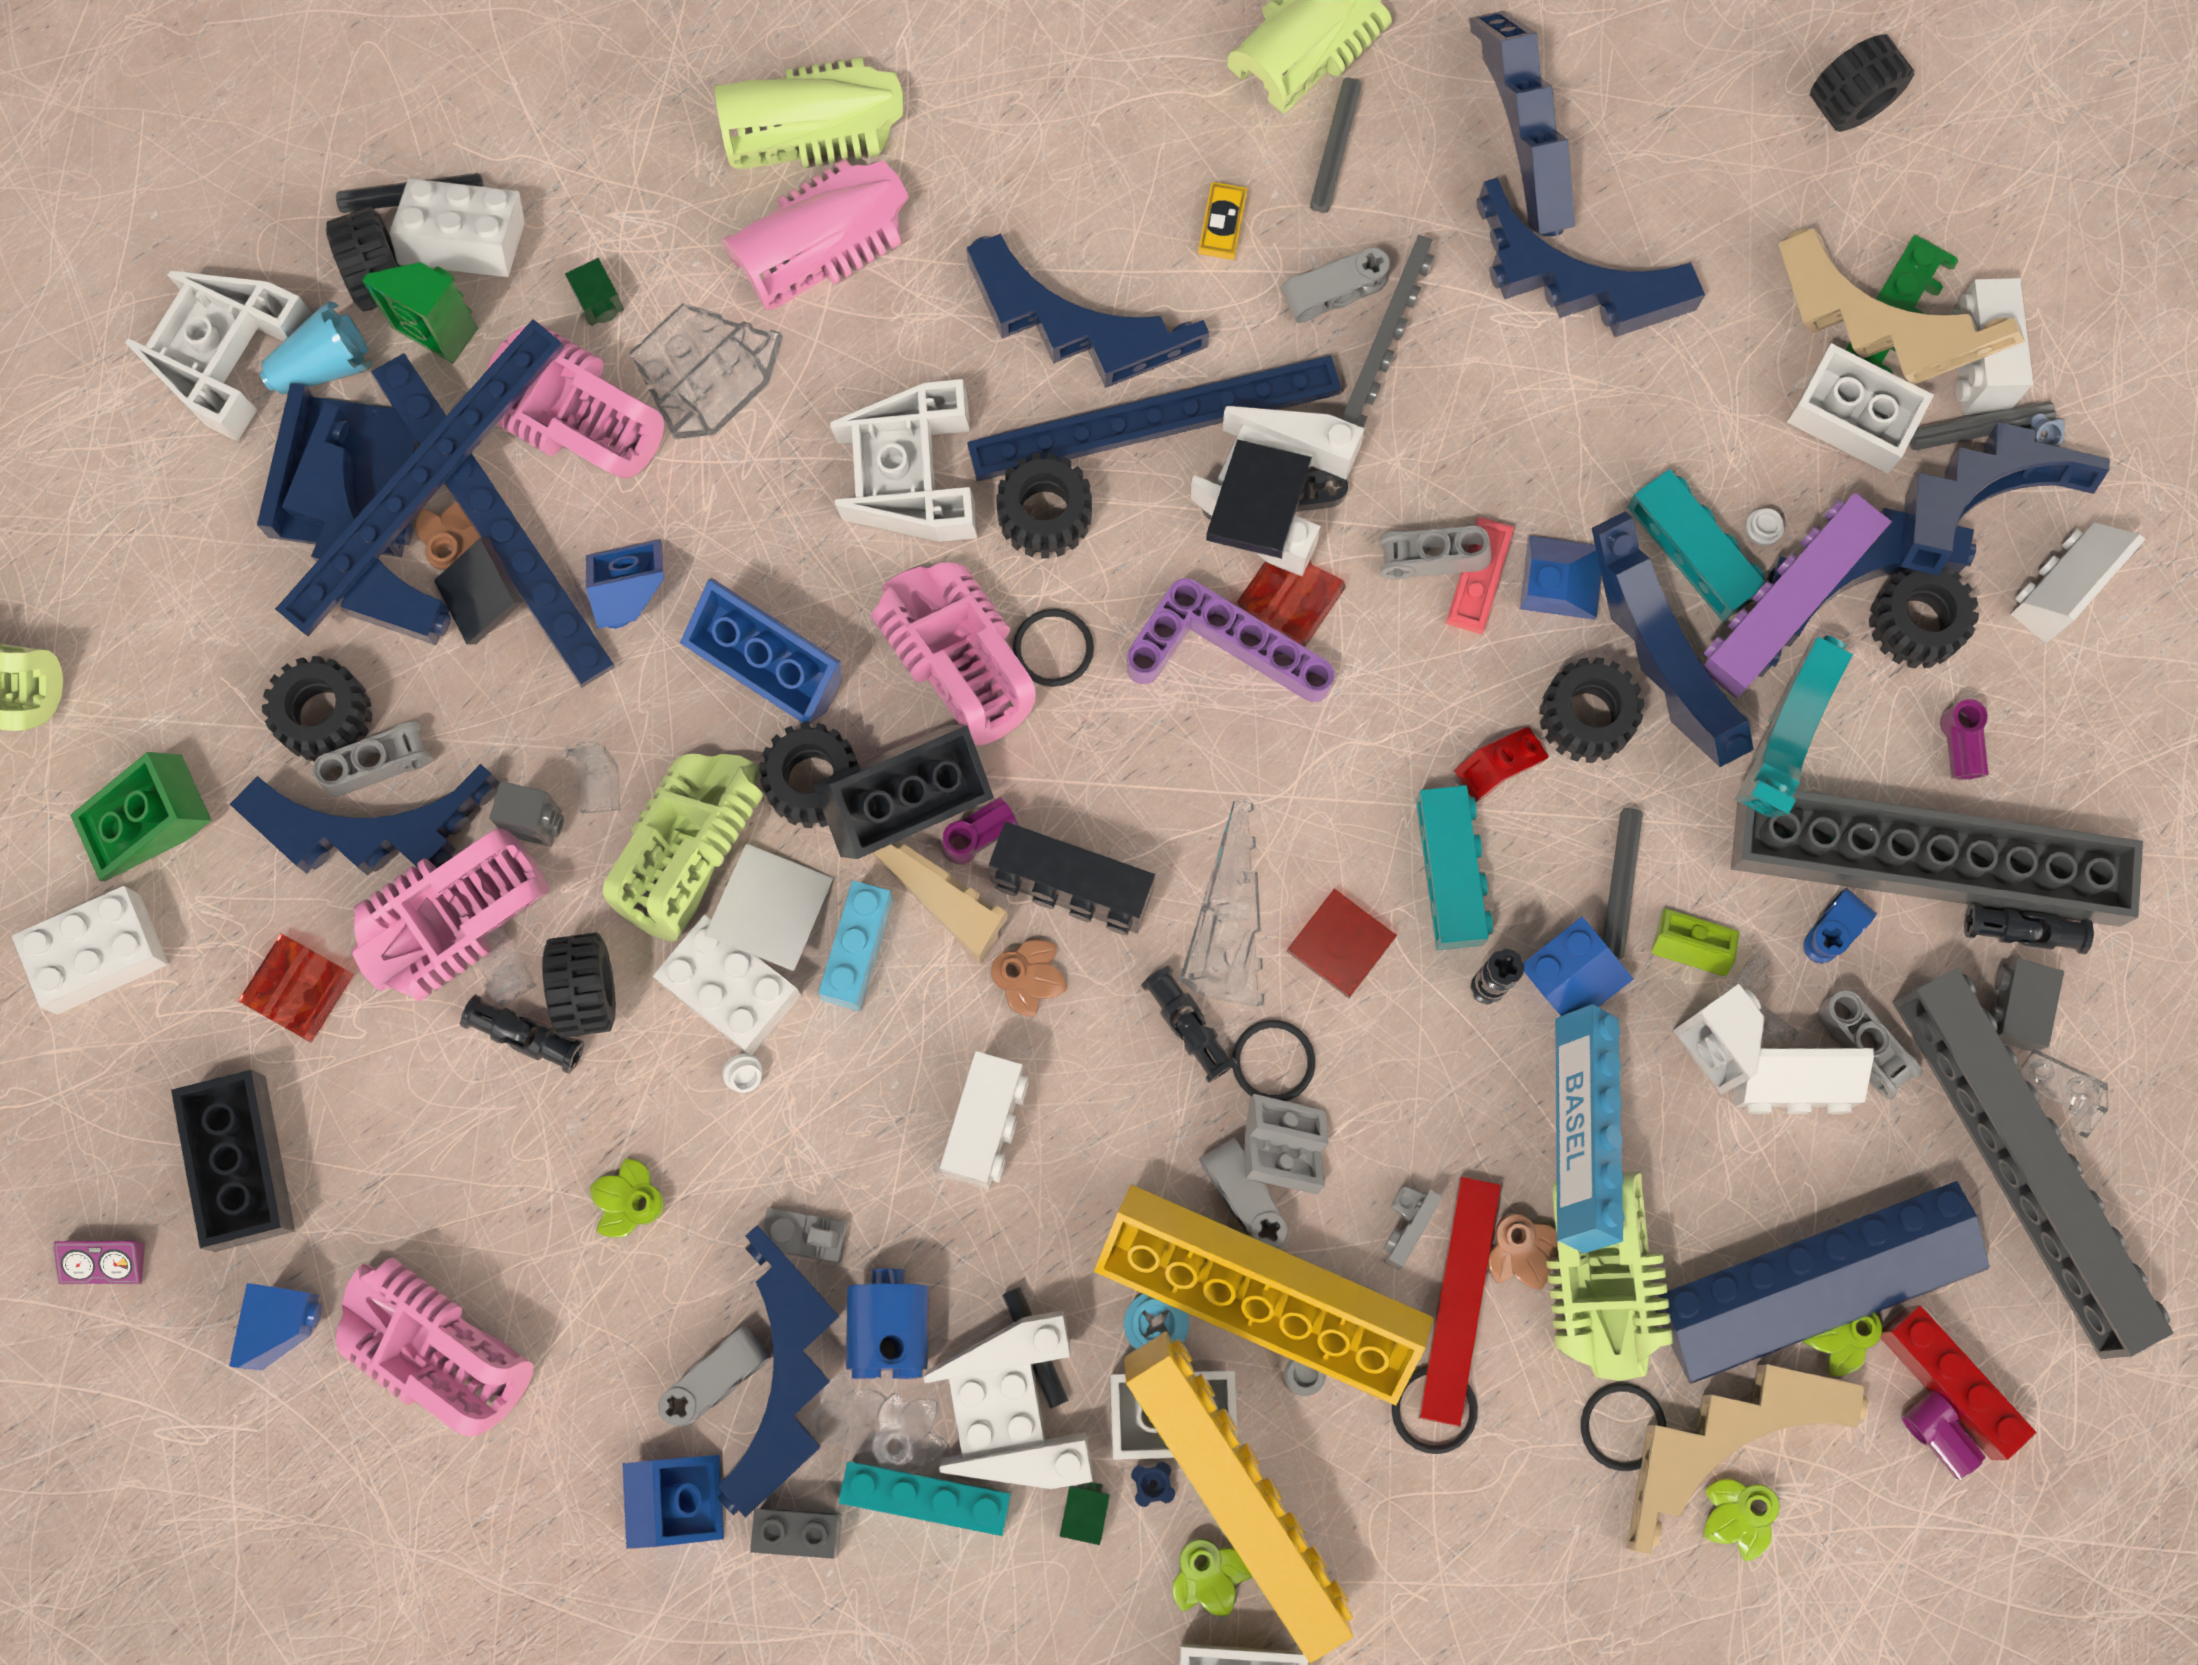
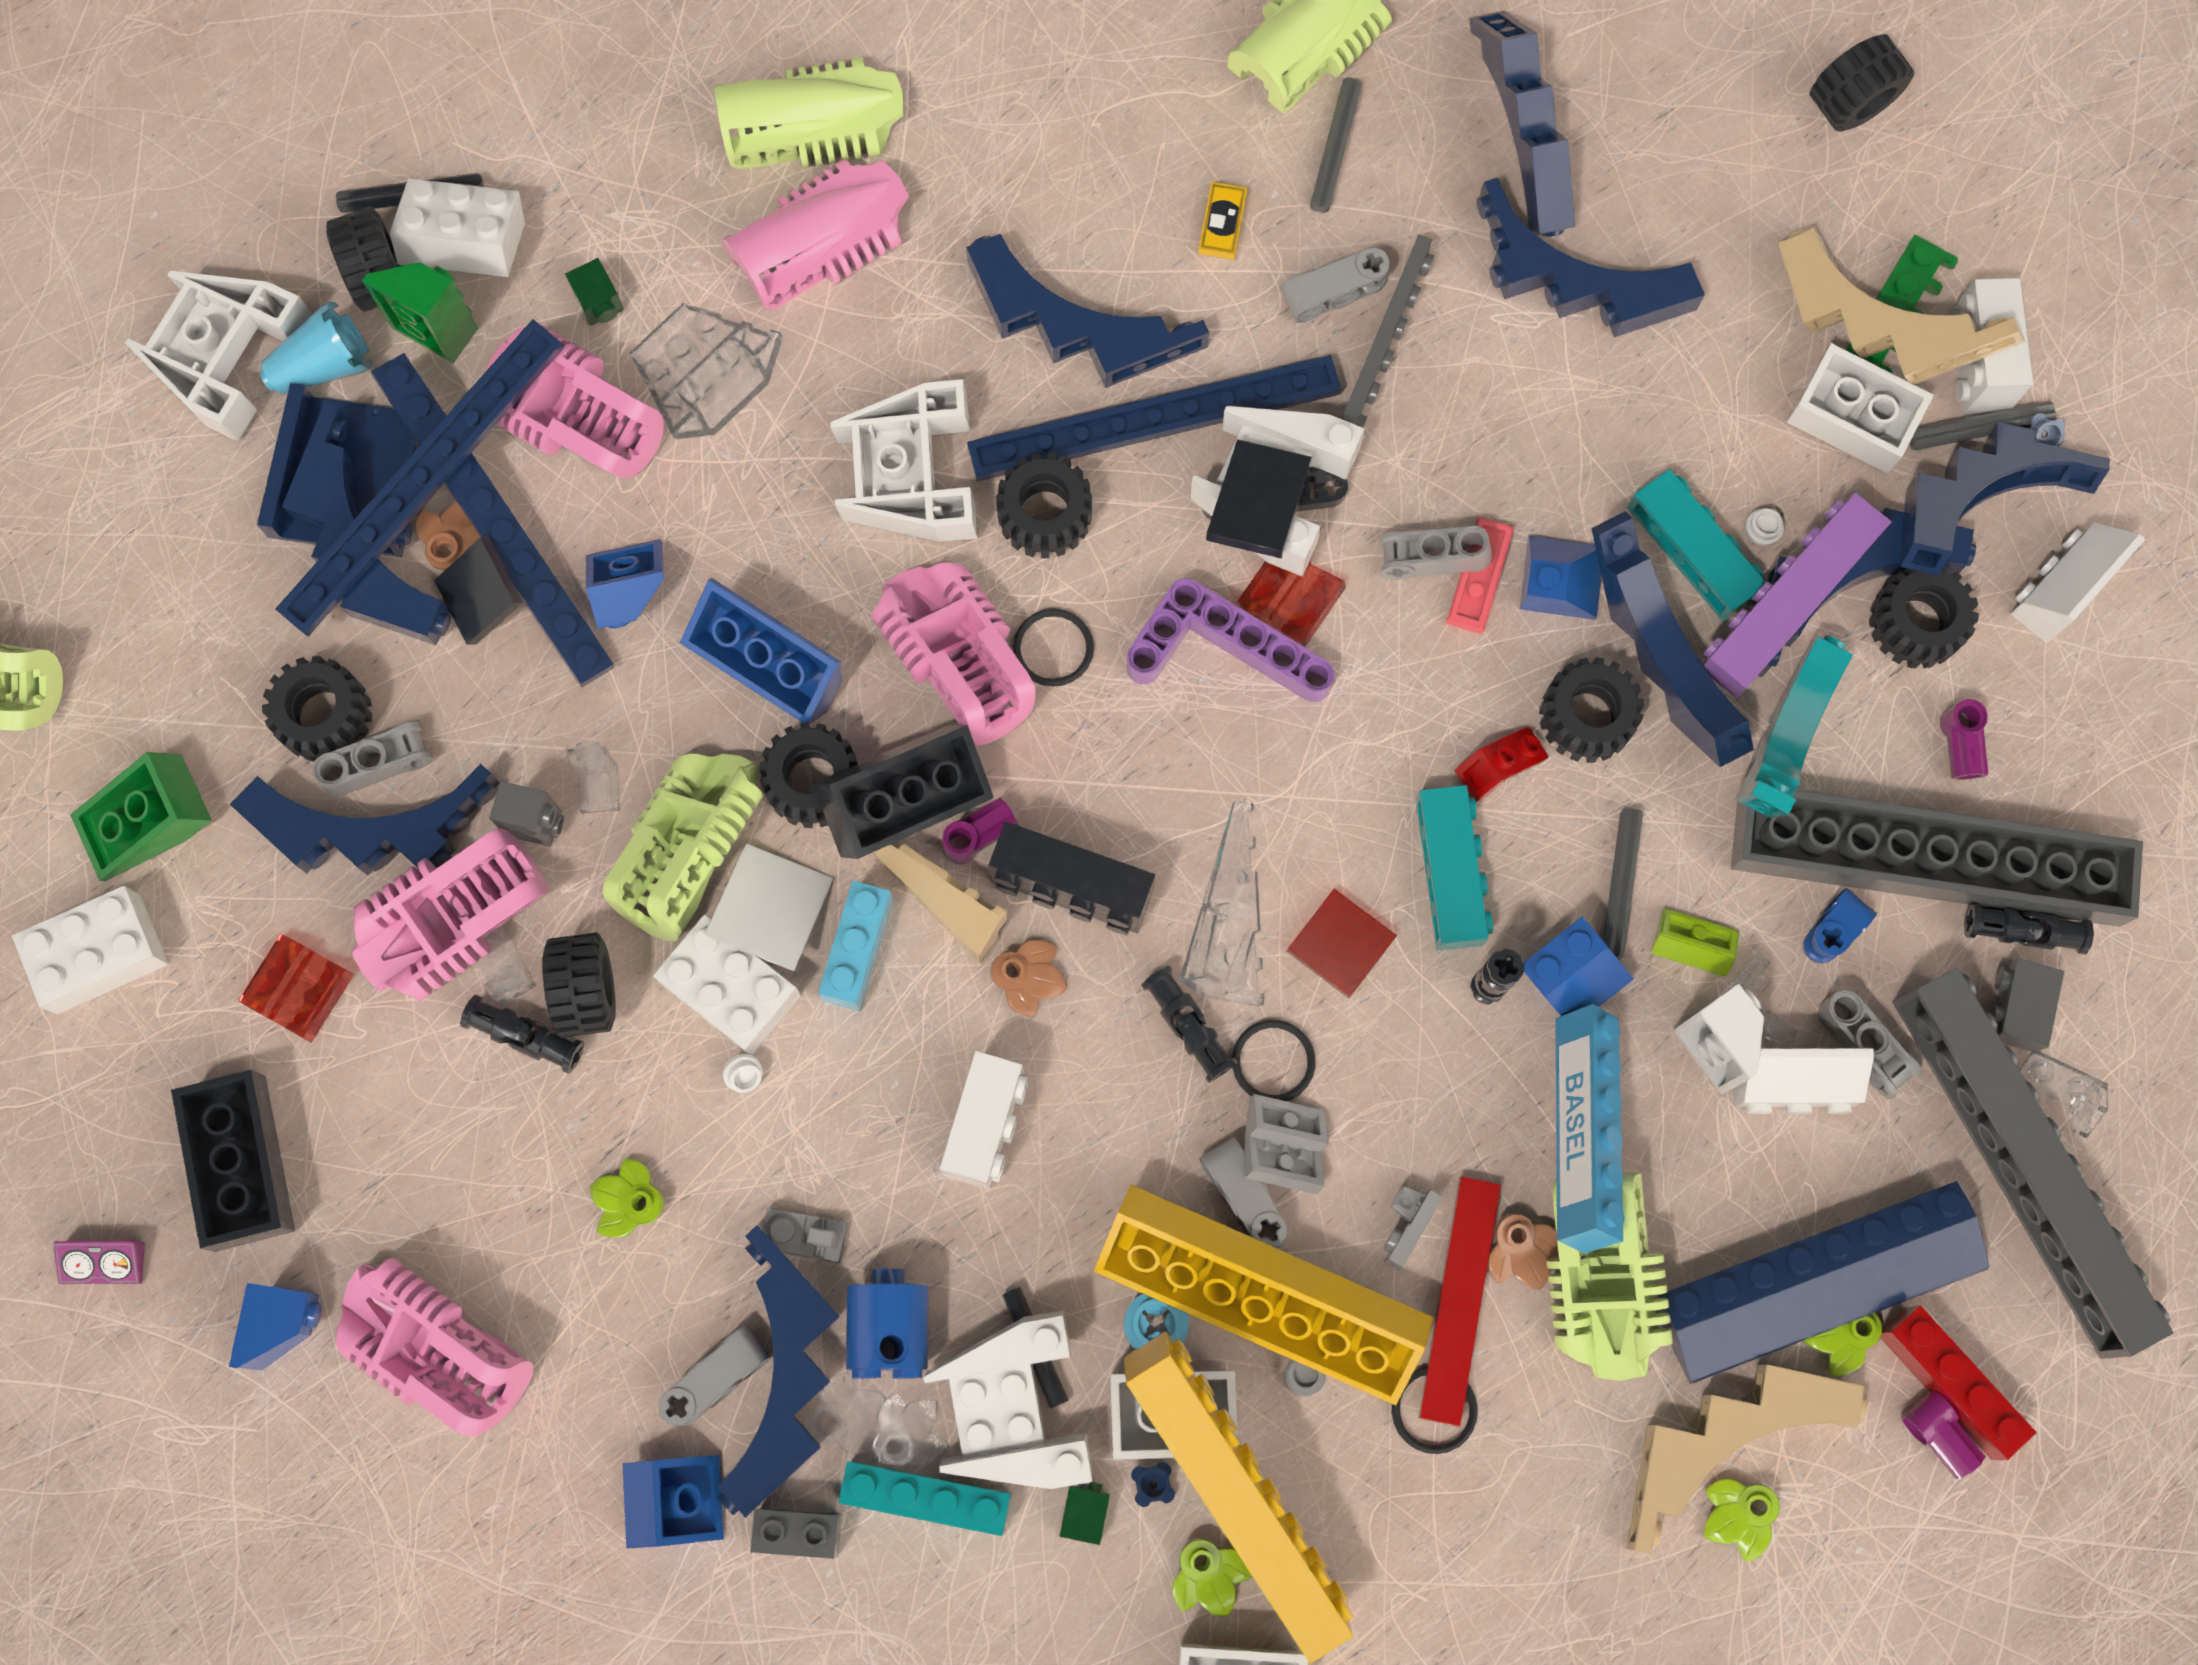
(1596, 1397): black tyre -> none

